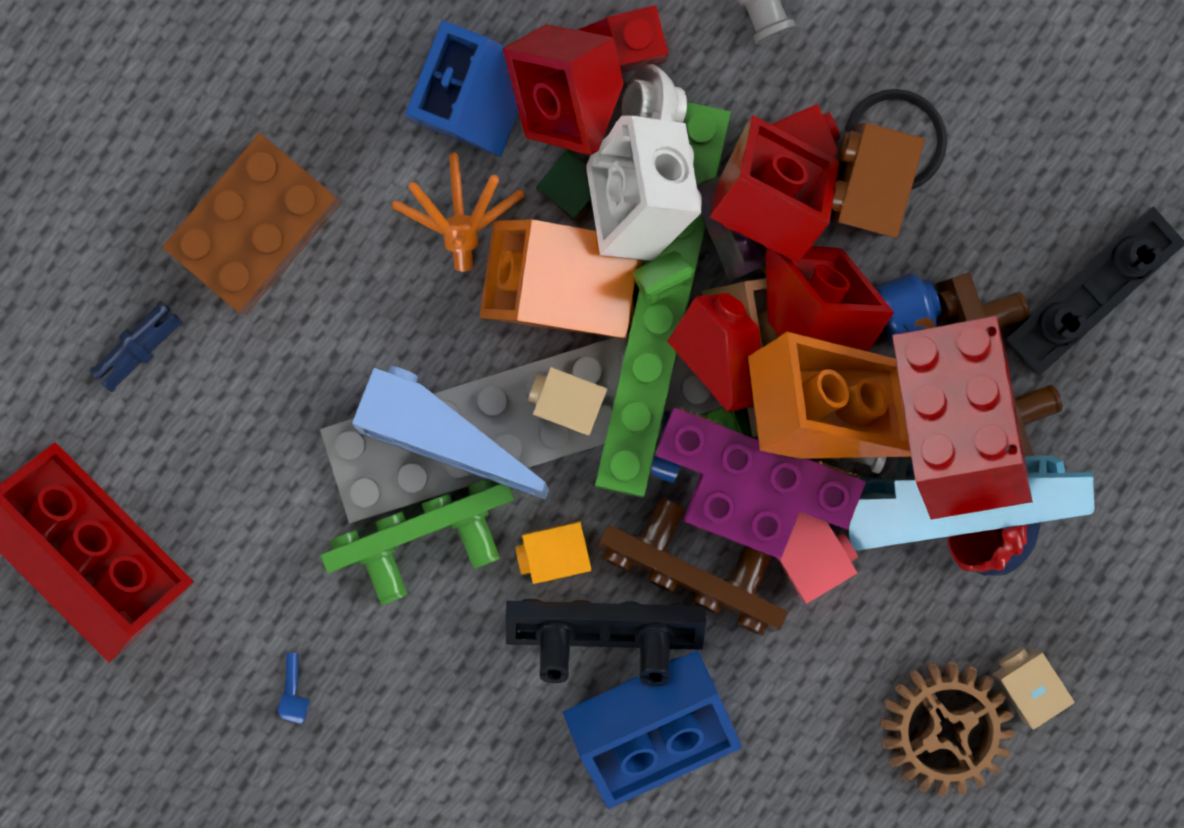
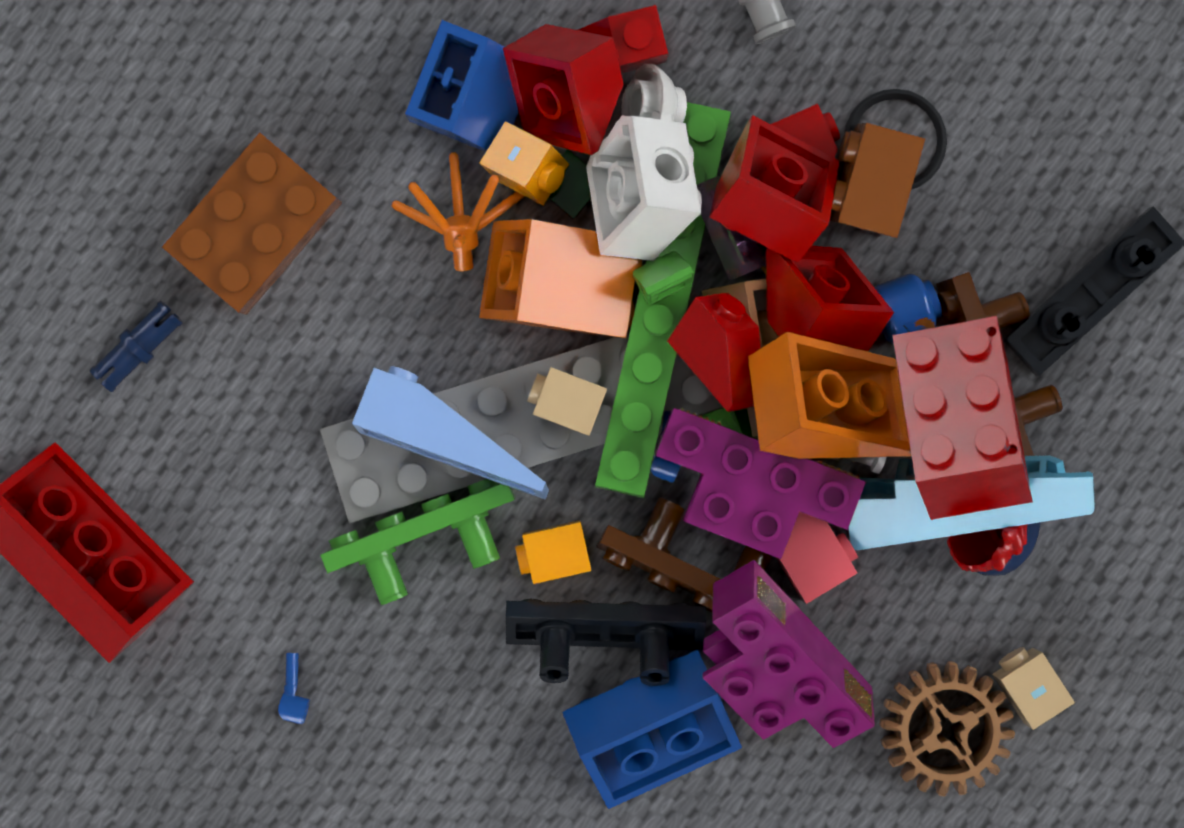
(525, 163): none -> light orange brick
(779, 664): none -> magenta piece

